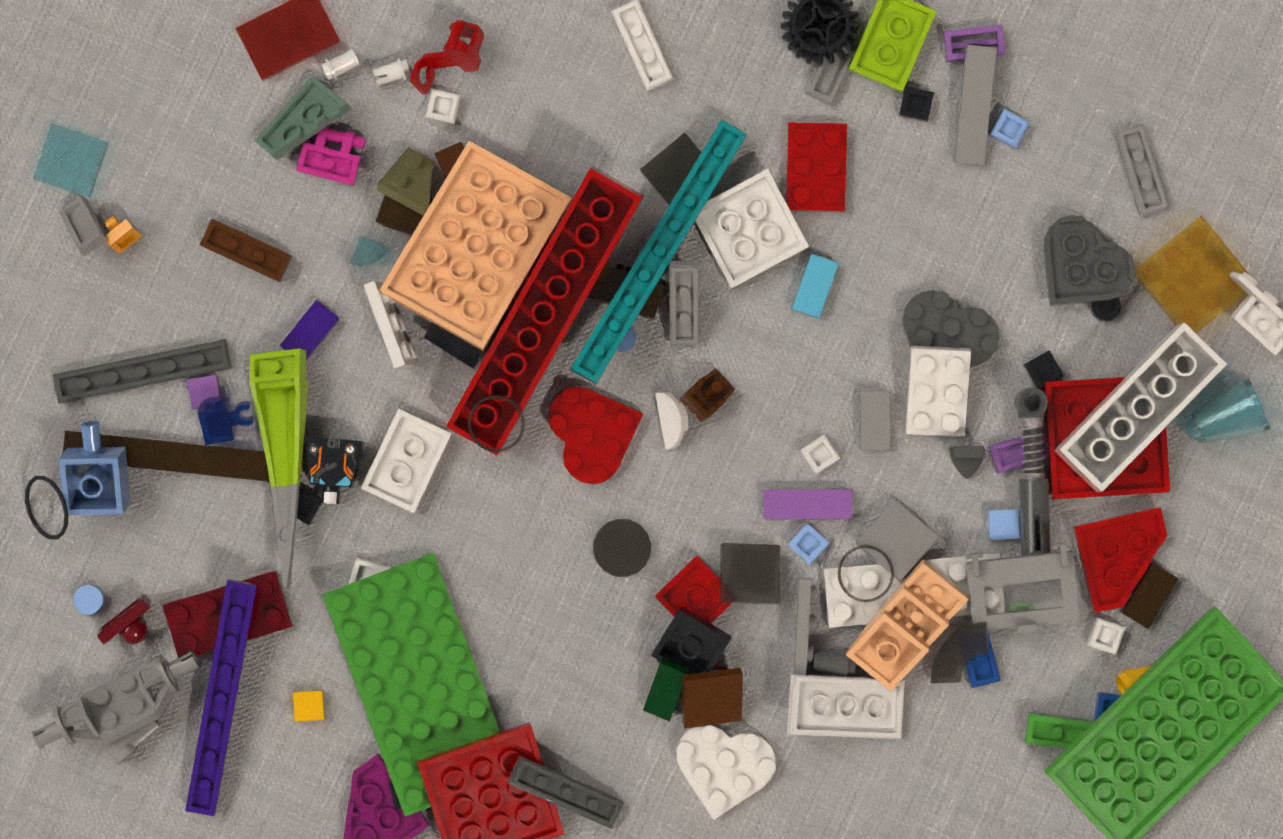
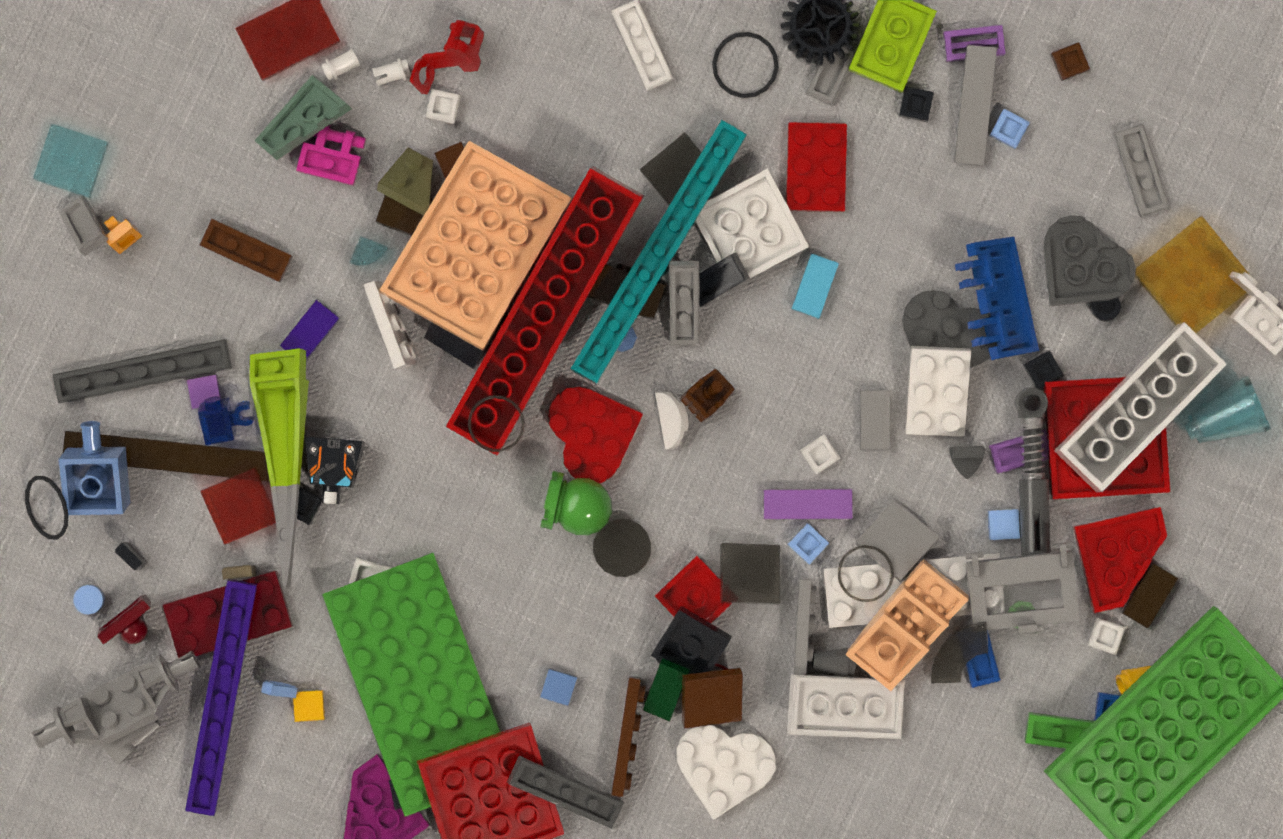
(130, 556): none -> black tile
(238, 571): none -> dark tan tile
(239, 505): none -> clear red tile
(279, 689): none -> light blue tile
(406, 461): white plate -> none
(558, 687): none -> medium blue tile
(577, 505): none -> bright green tile
(626, 749): none -> reddish brown plate
(721, 278): none -> black tile
(747, 95): none -> black piece
(1002, 297): none -> blue hinge
(1070, 61): none -> reddish brown tile

